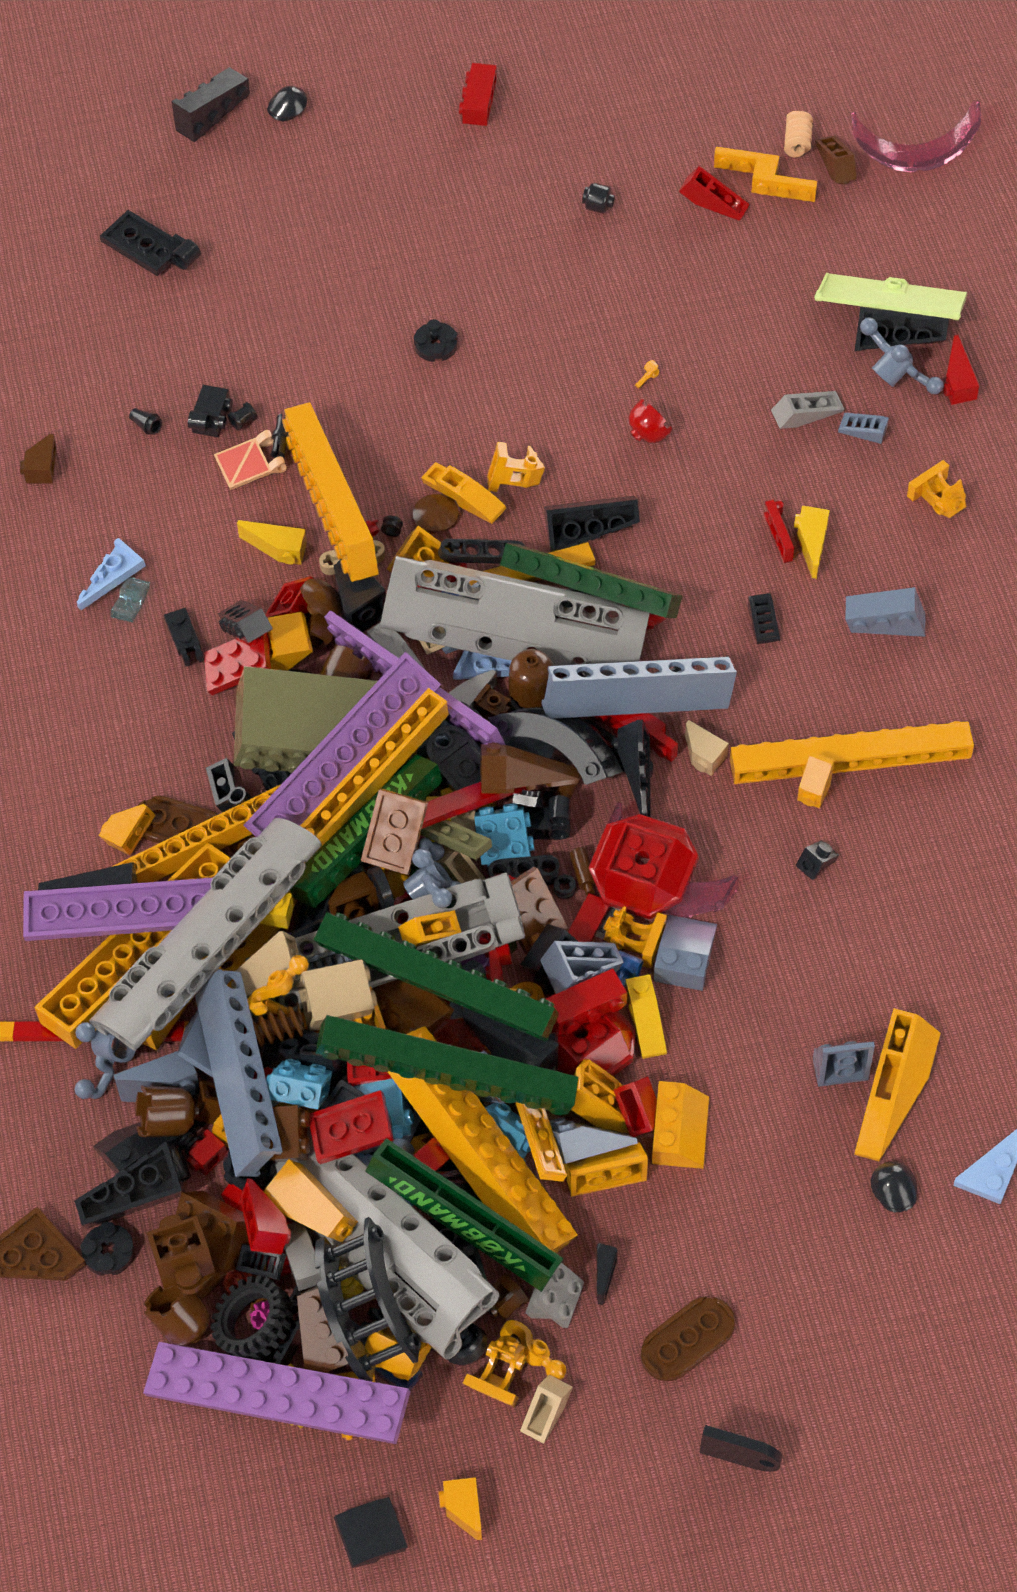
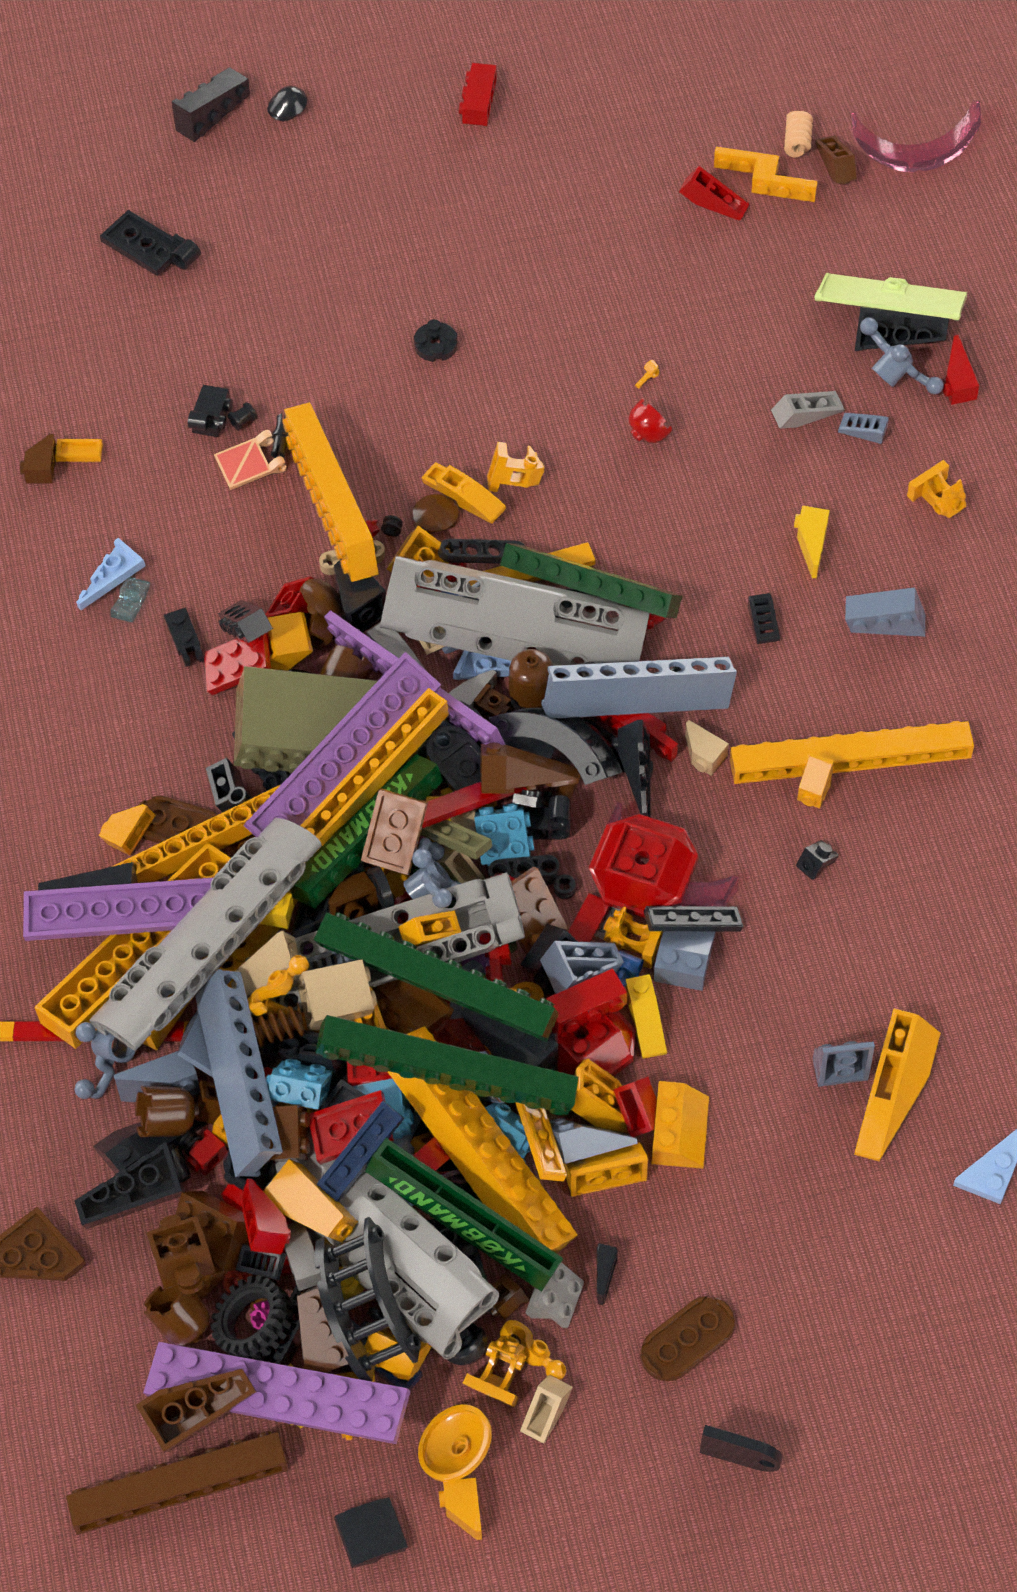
(79, 450): none -> light orange tile
(107, 1263): black plate -> none
(147, 421): black cone -> none
(176, 1482): none -> reddish brown brick
(188, 1408): none -> reddish brown wedge
(278, 542): yellow slope -> none
(360, 1151): none -> dark blue plate
(454, 1443): none -> light orange dish
(581, 863): reddish brown cylinder -> none
(588, 520): black wedge -> none
(598, 198): black head -> none
(693, 918): none -> black tile
(778, 529): red hinge -> none
(894, 1186): black hat -> none

